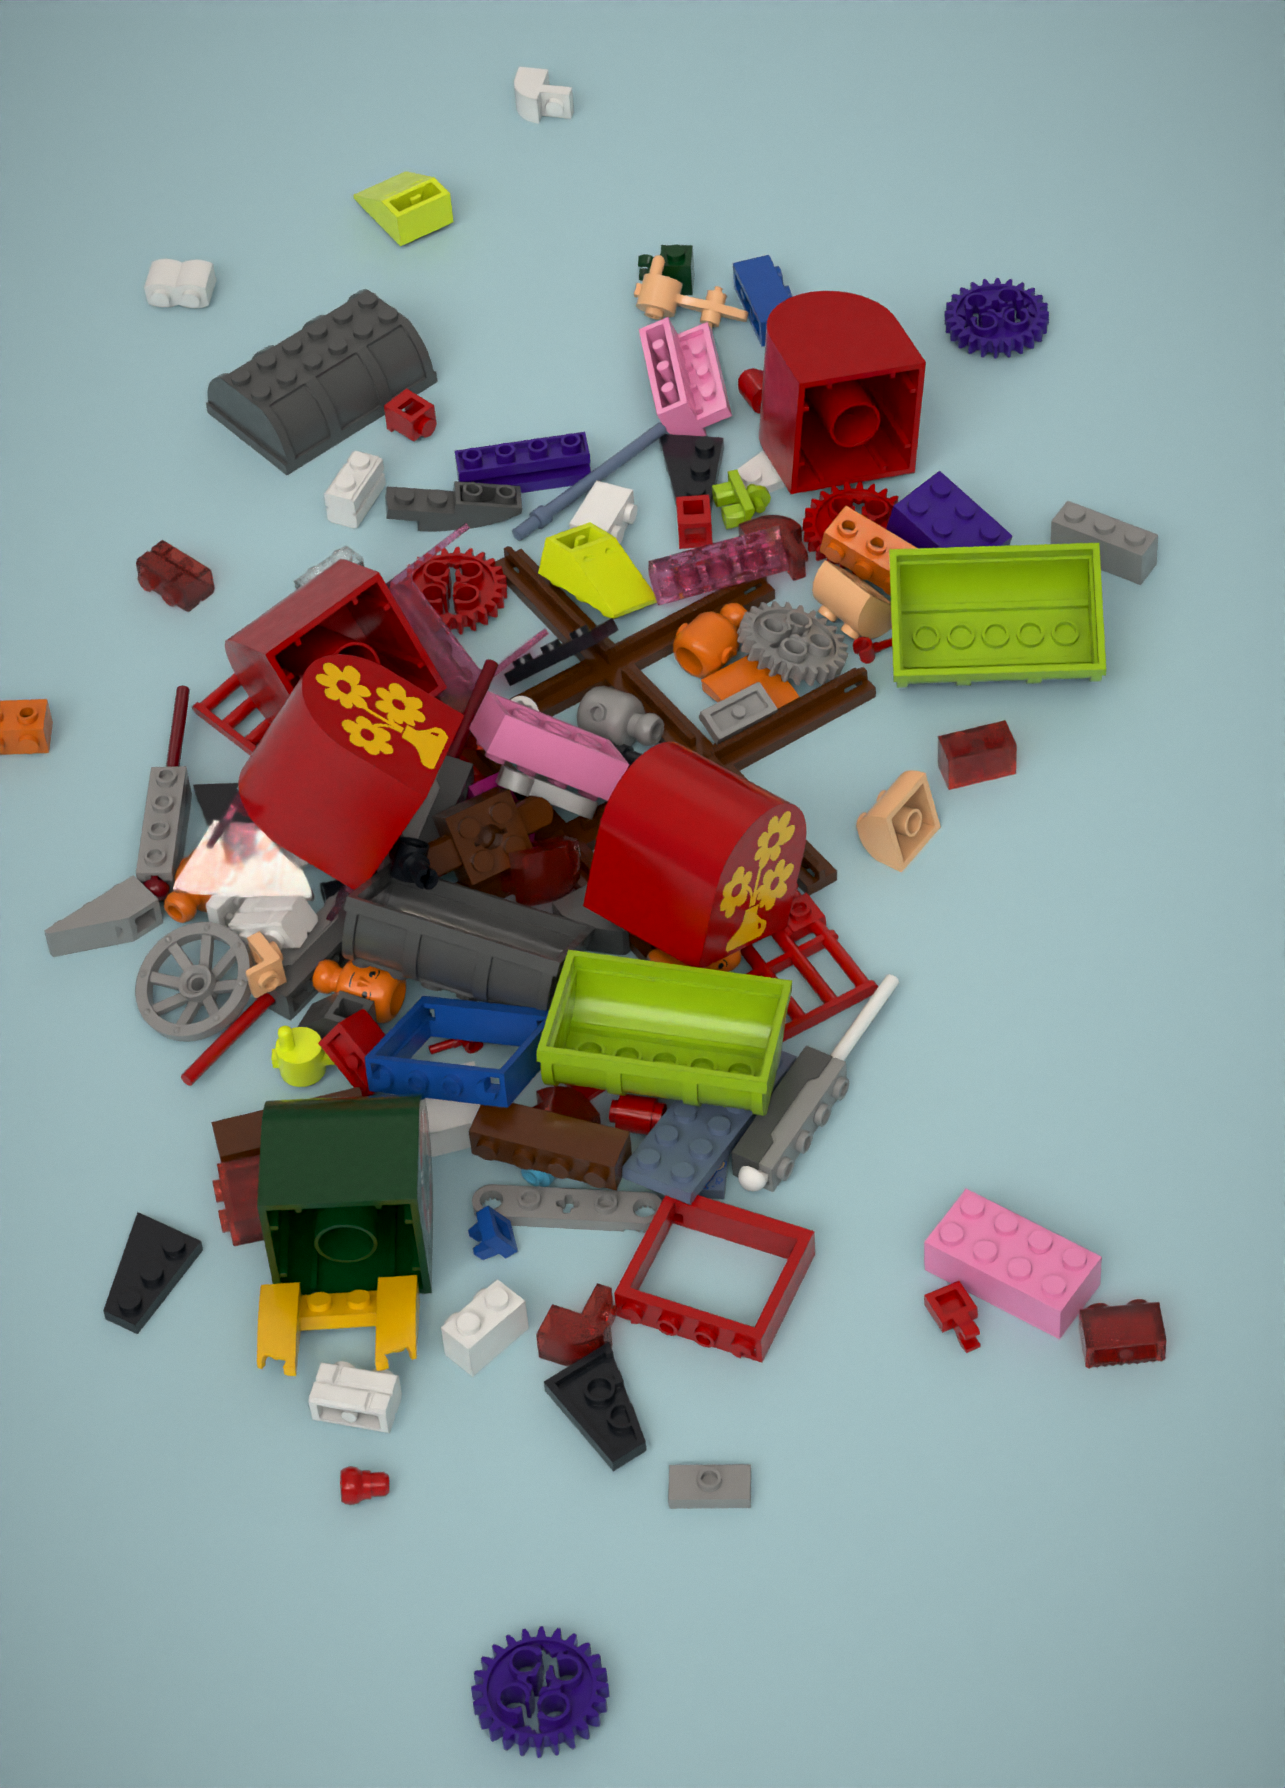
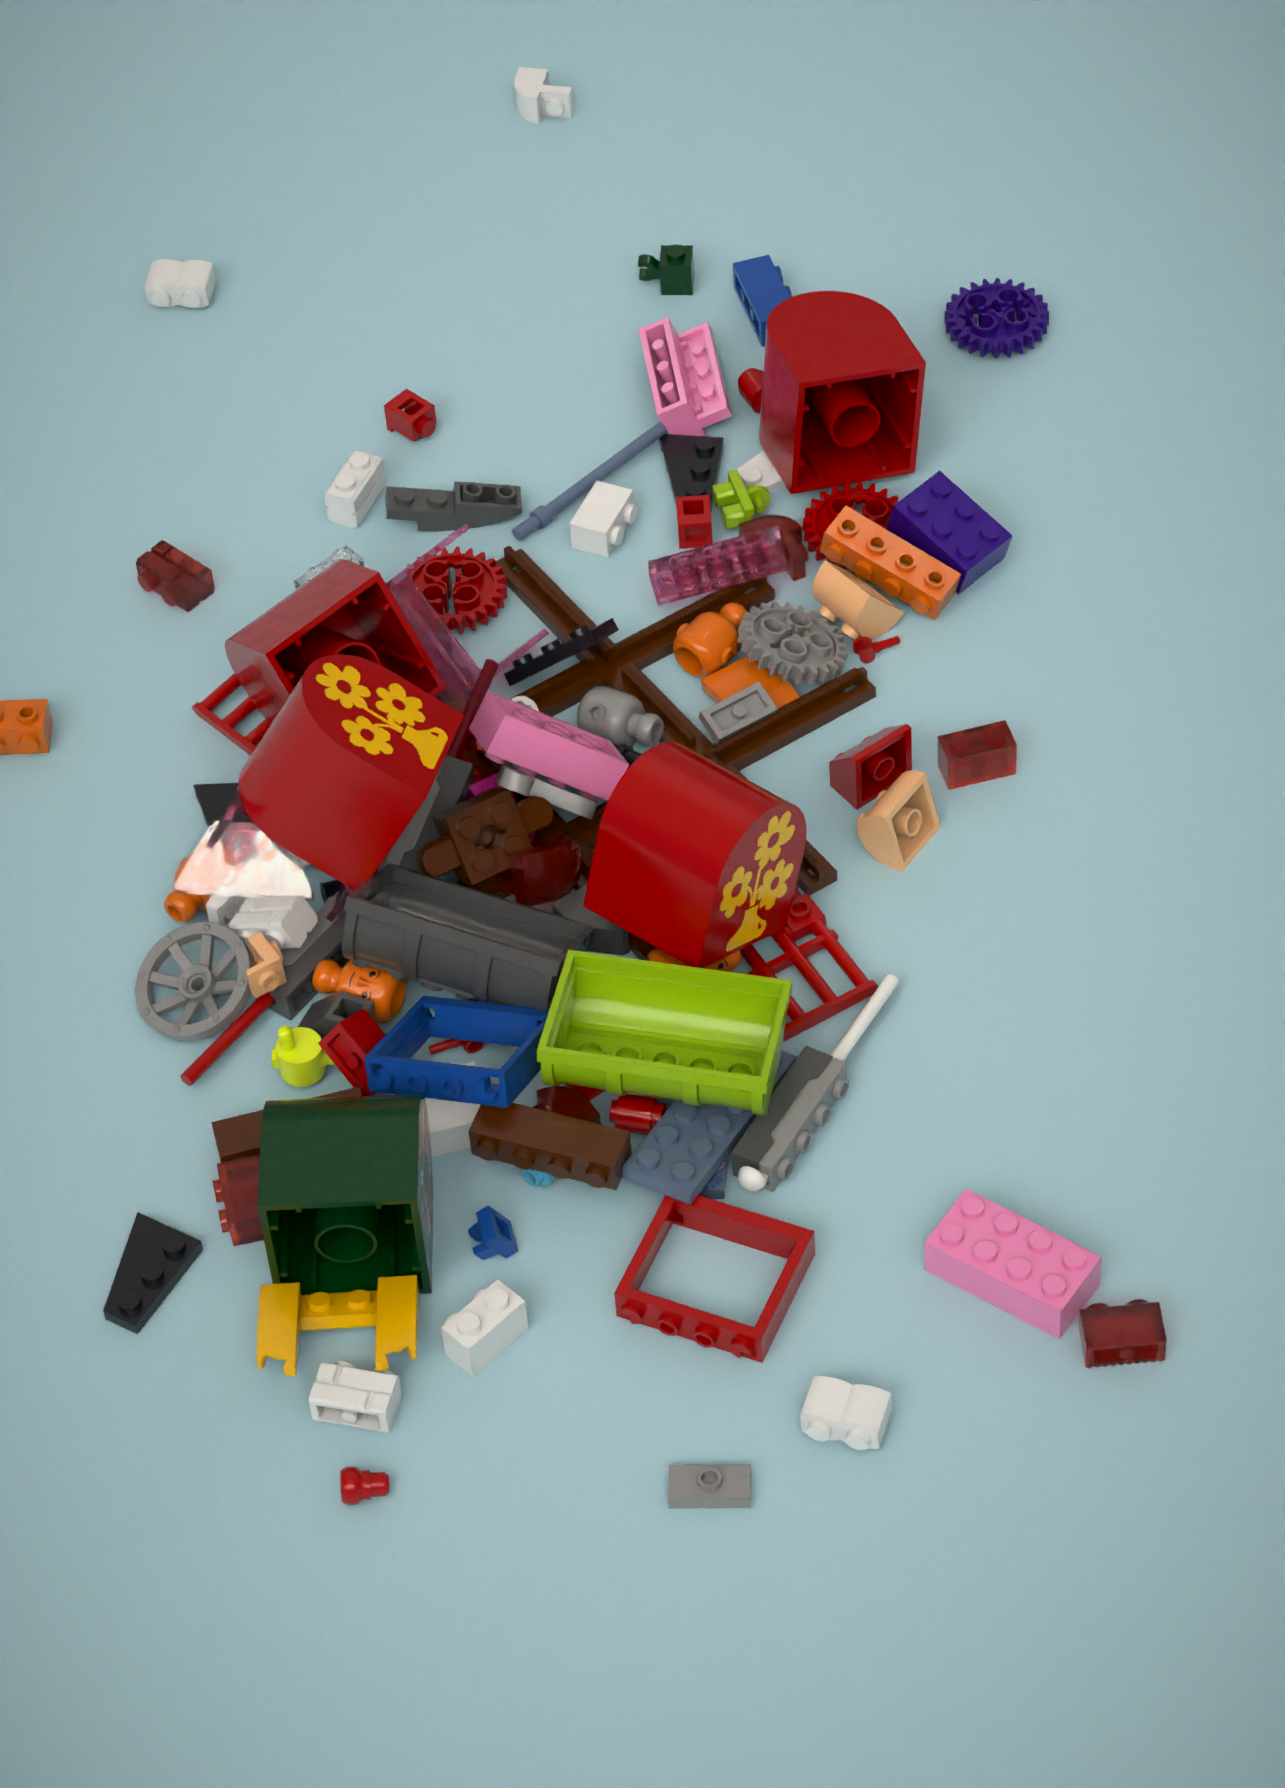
(108, 920): light grey slope -> none
(166, 811): light grey piece -> none
(322, 382): dark grey container -> none
(407, 206): neon yellow slope -> none
(411, 863): black pin -> none
(527, 463): dark purple brick -> none
(571, 1335): clear red brick -> none
(577, 1698): dark purple gear -> none
(592, 1208): light grey piece -> none
(595, 570): neon yellow slope -> none
(598, 1406): black wing -> none
(661, 295): light nougat piece -> none
(846, 1412): none -> white brick
(872, 765): none -> red slope
(955, 1310): red plate -> none
(997, 614): lime container -> none
(1123, 547): light grey brick -> none

